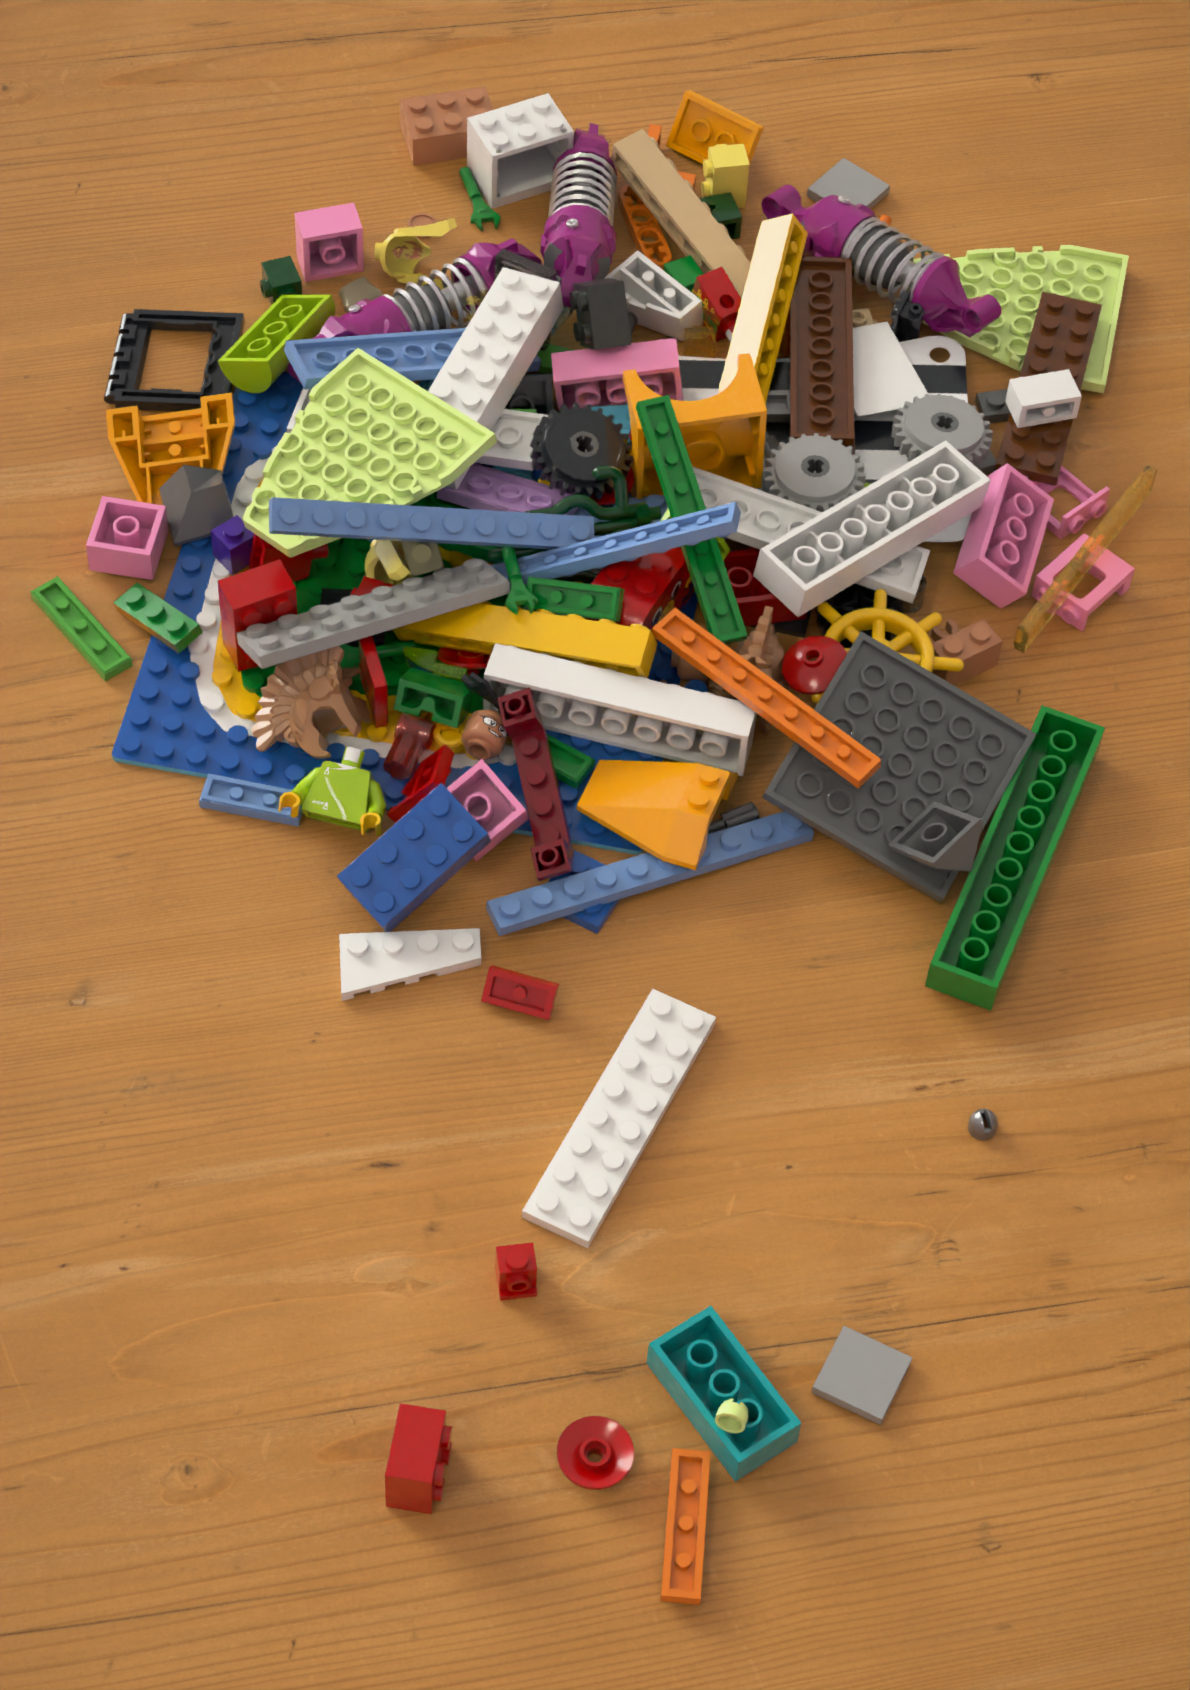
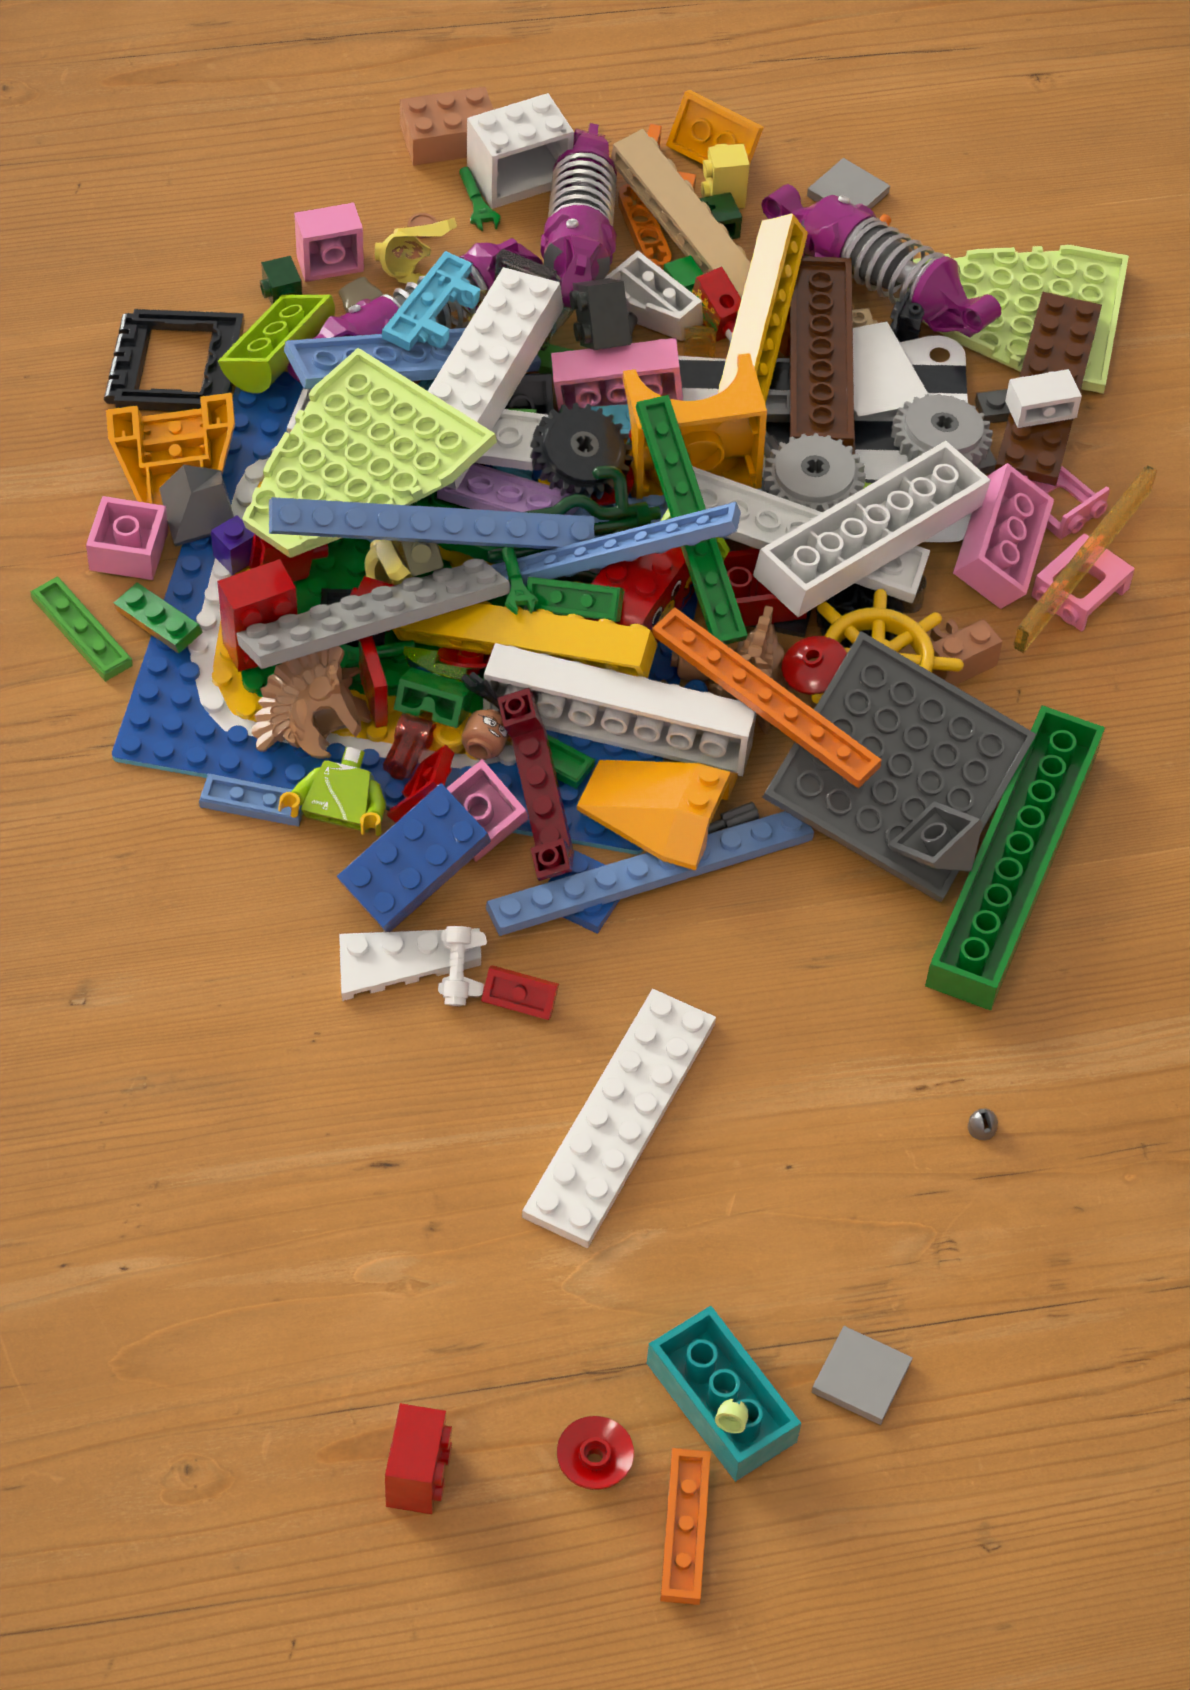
(417, 315): none -> medium azure hinge
(457, 987): none -> white piece
(516, 1271): red brick -> none

